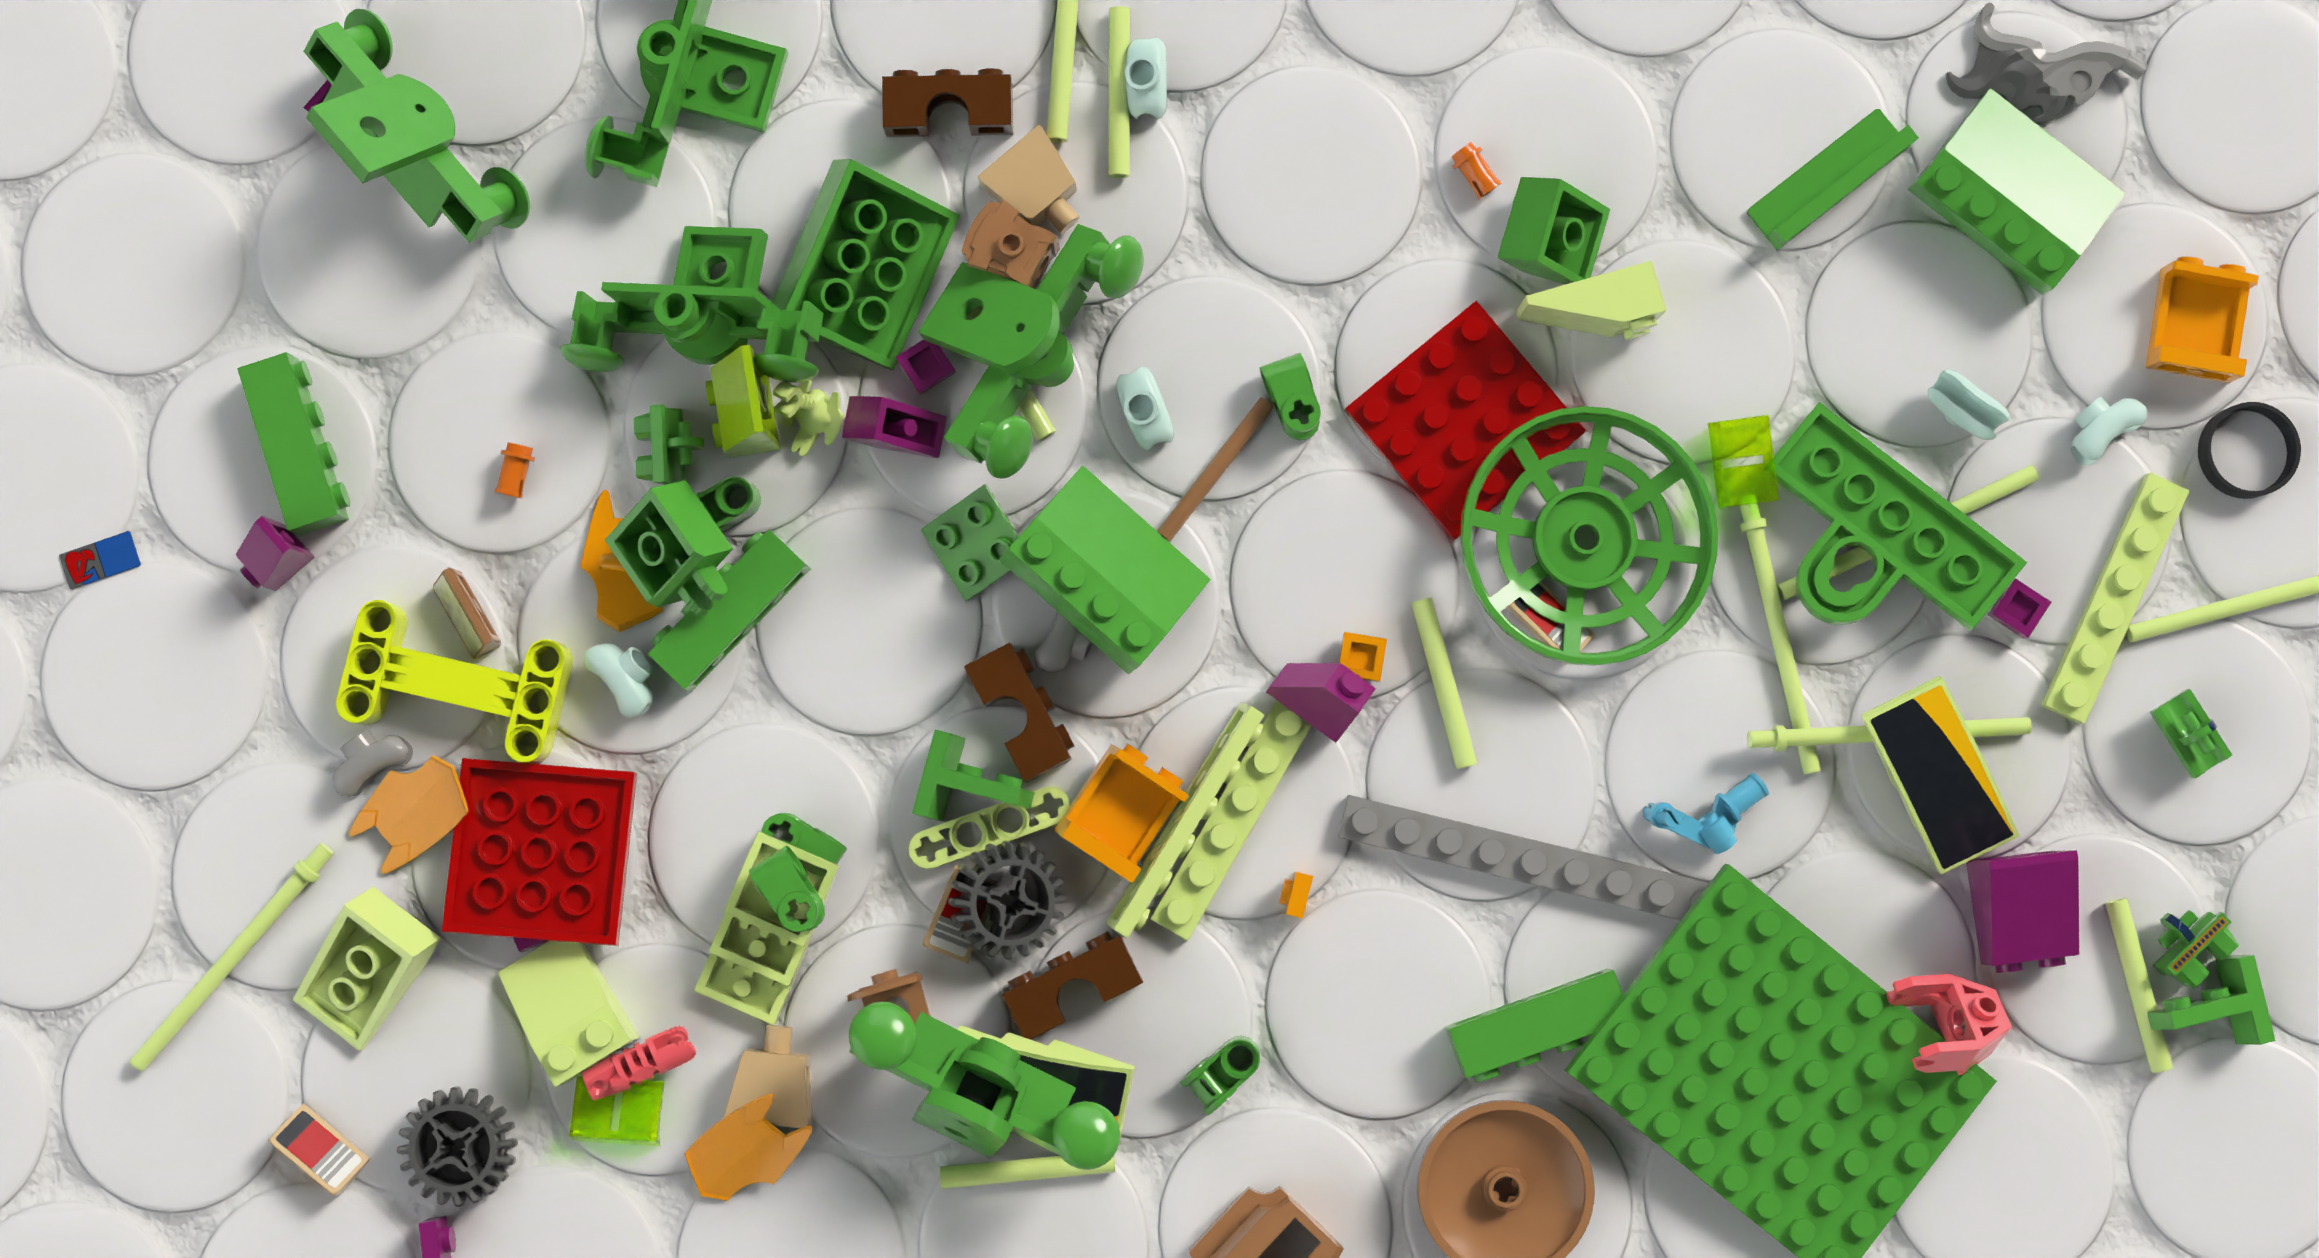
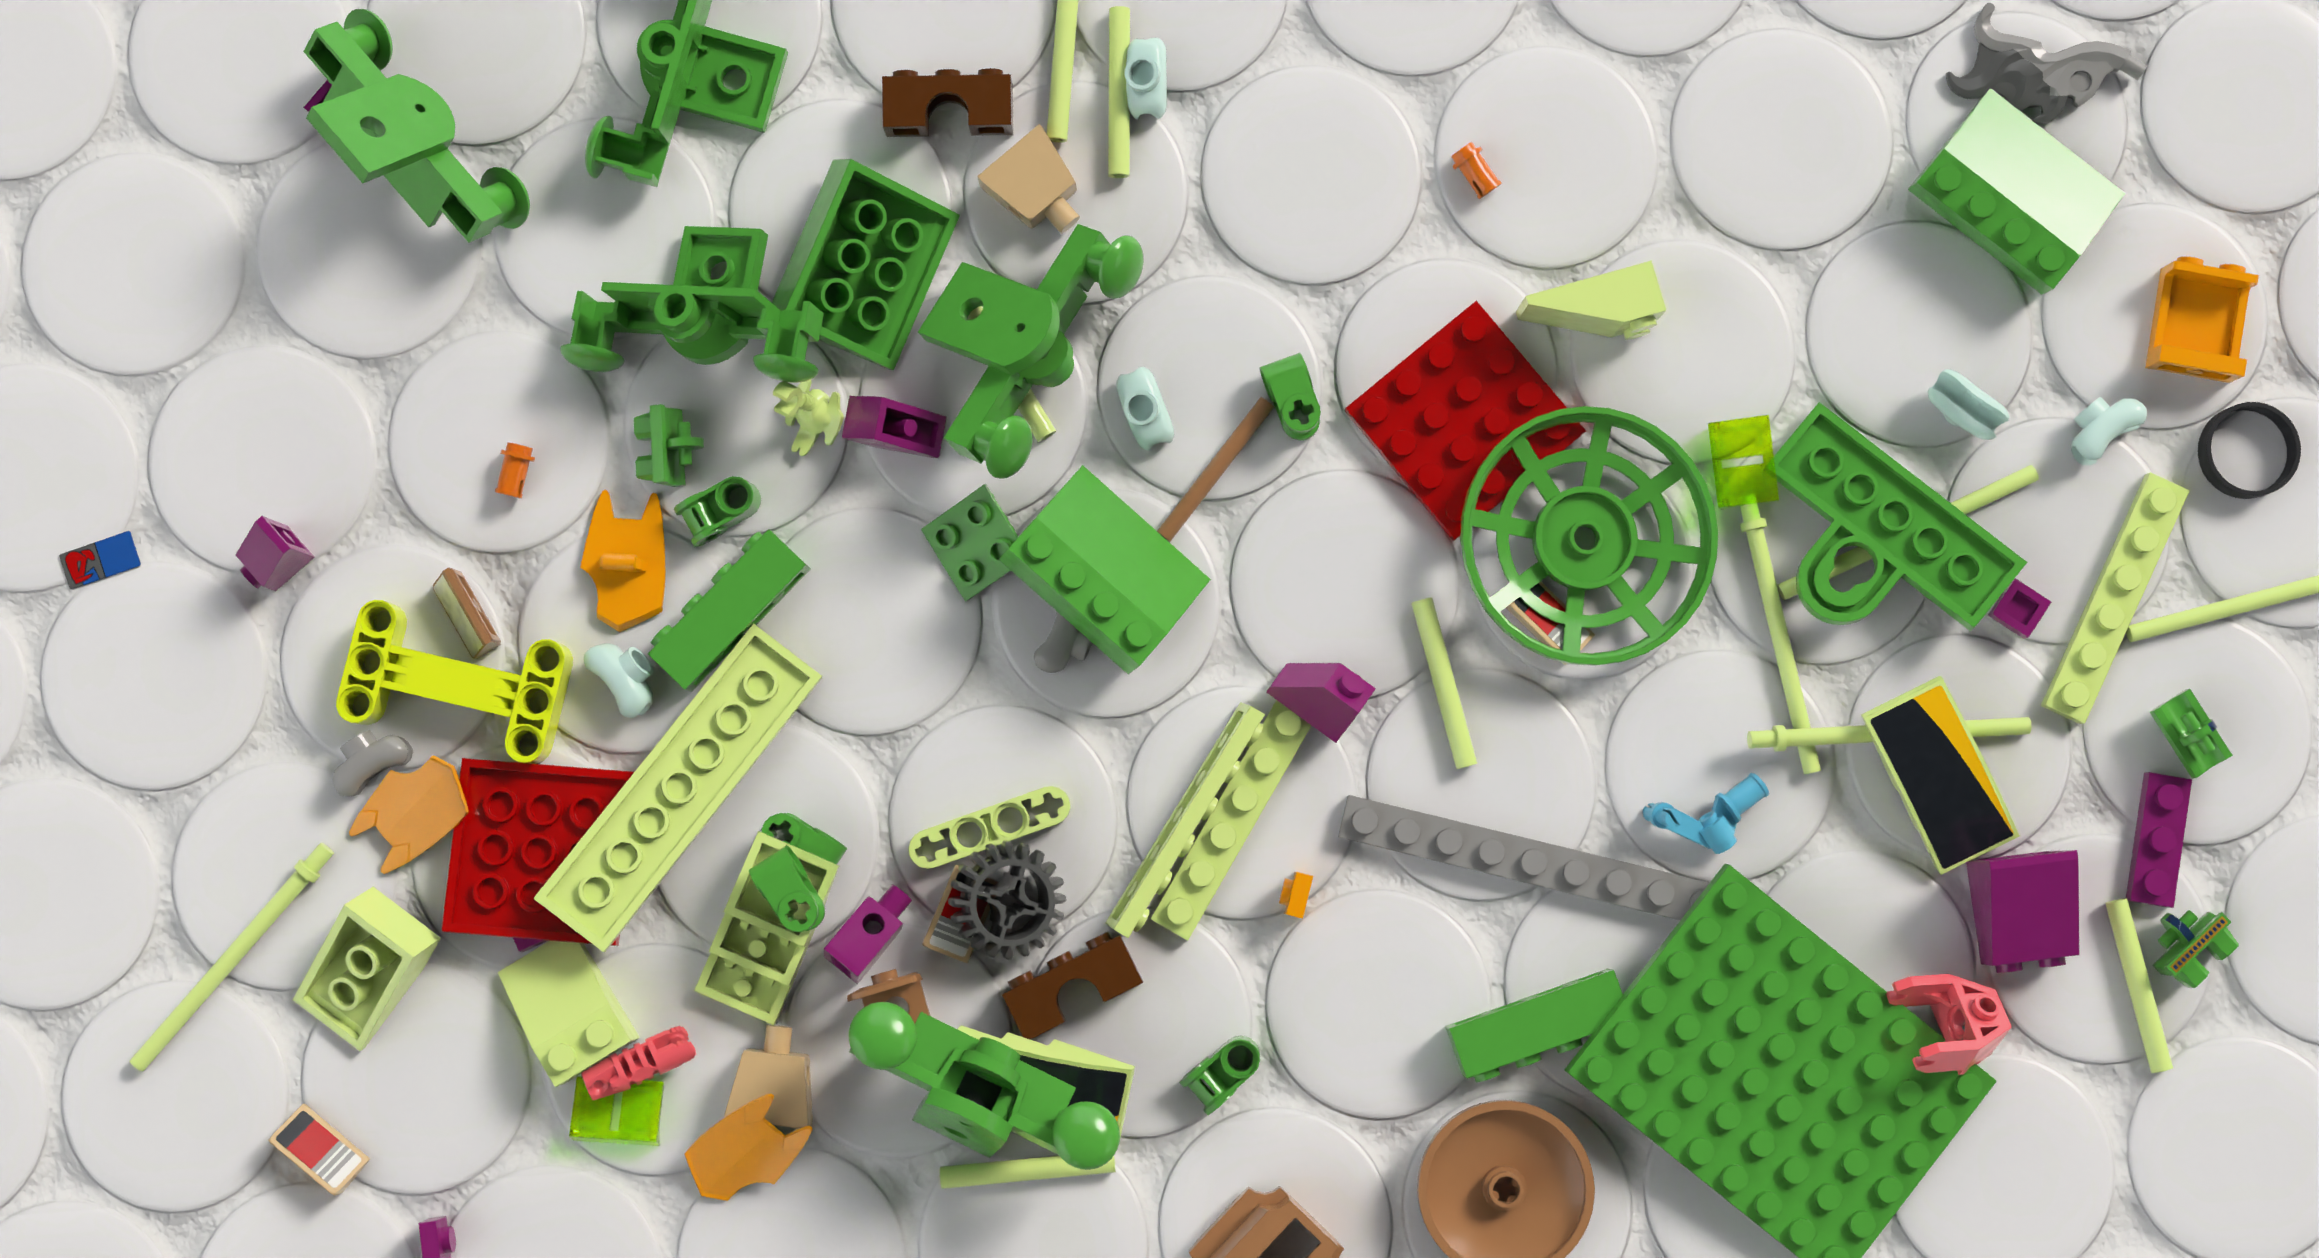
(294, 443): bright green brick -> none
(444, 1131): dark grey gear -> none
(672, 548): bright green hinge -> none
(678, 788): none -> yellowish green plate
(742, 405): lime slope -> none
(856, 950): none -> magenta torso
(925, 365): magenta plate -> none
(945, 772): bright green bracket -> none
(1005, 676): reddish brown arch -> none
(1009, 245): medium nougat piece -> none
(1121, 810): light orange panel -> none
(1363, 655): light orange plate -> none
(1553, 230): bright green slope -> none
(1829, 177): bright green panel -> none
(2158, 839): none -> magenta plate
(2238, 998): bright green bracket -> none

